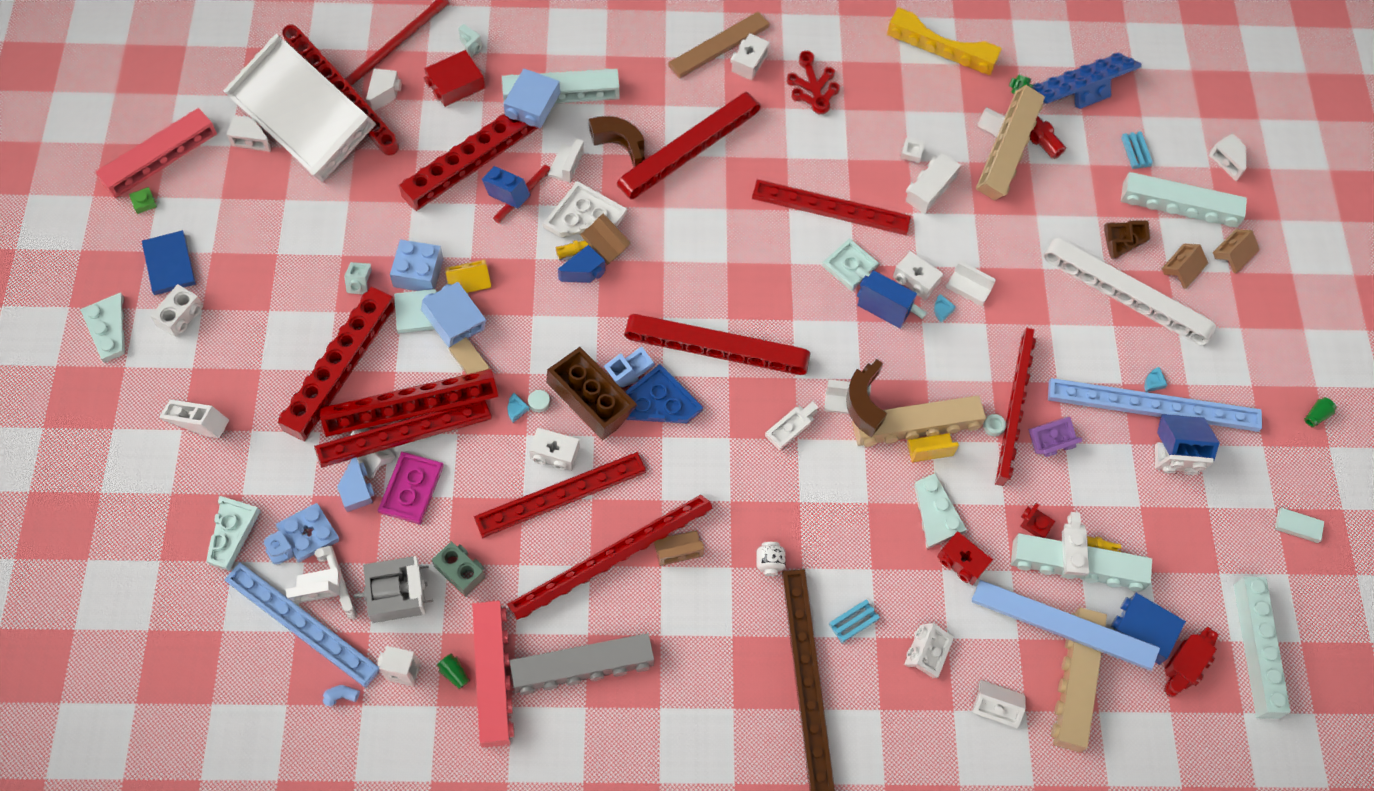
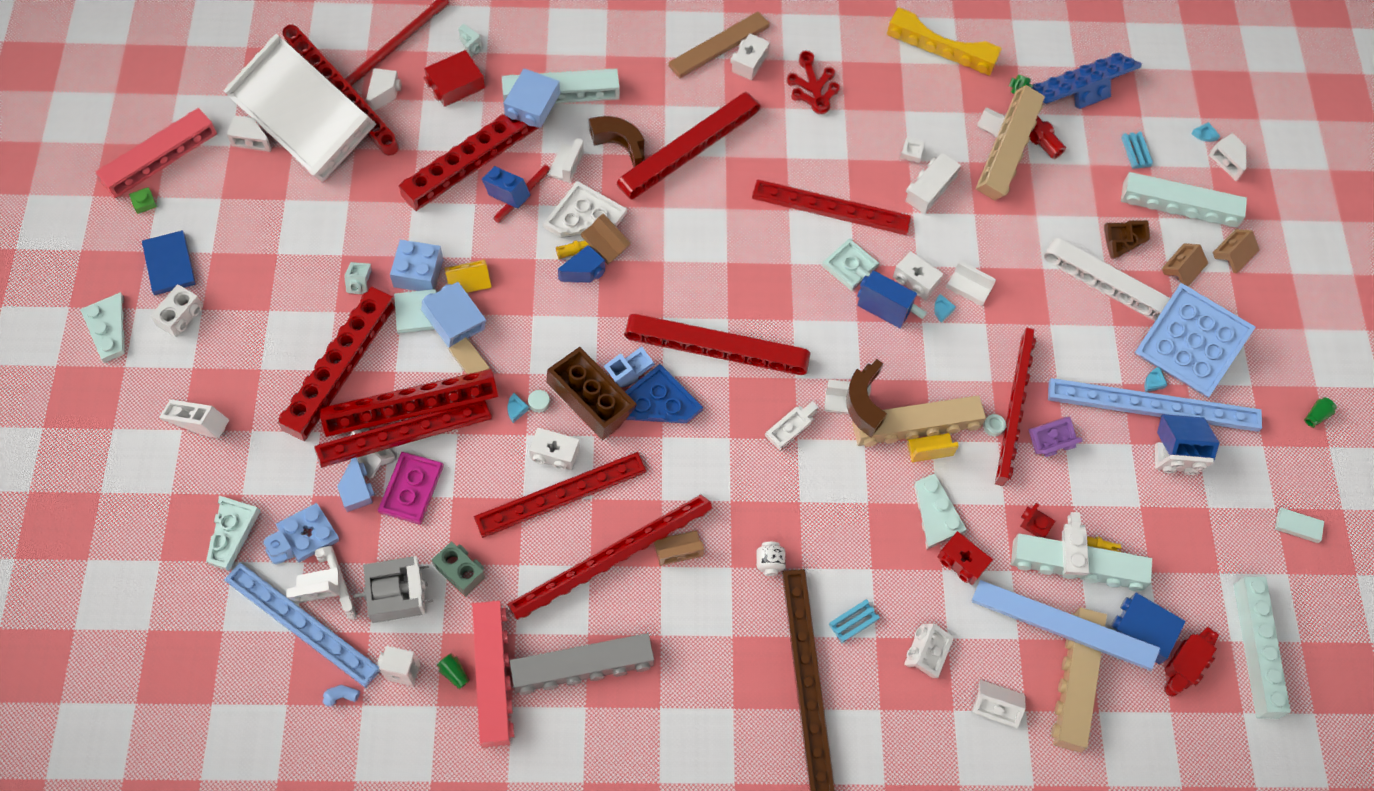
(1194, 340): none -> light blue plate
(1206, 133): none -> medium azure tile

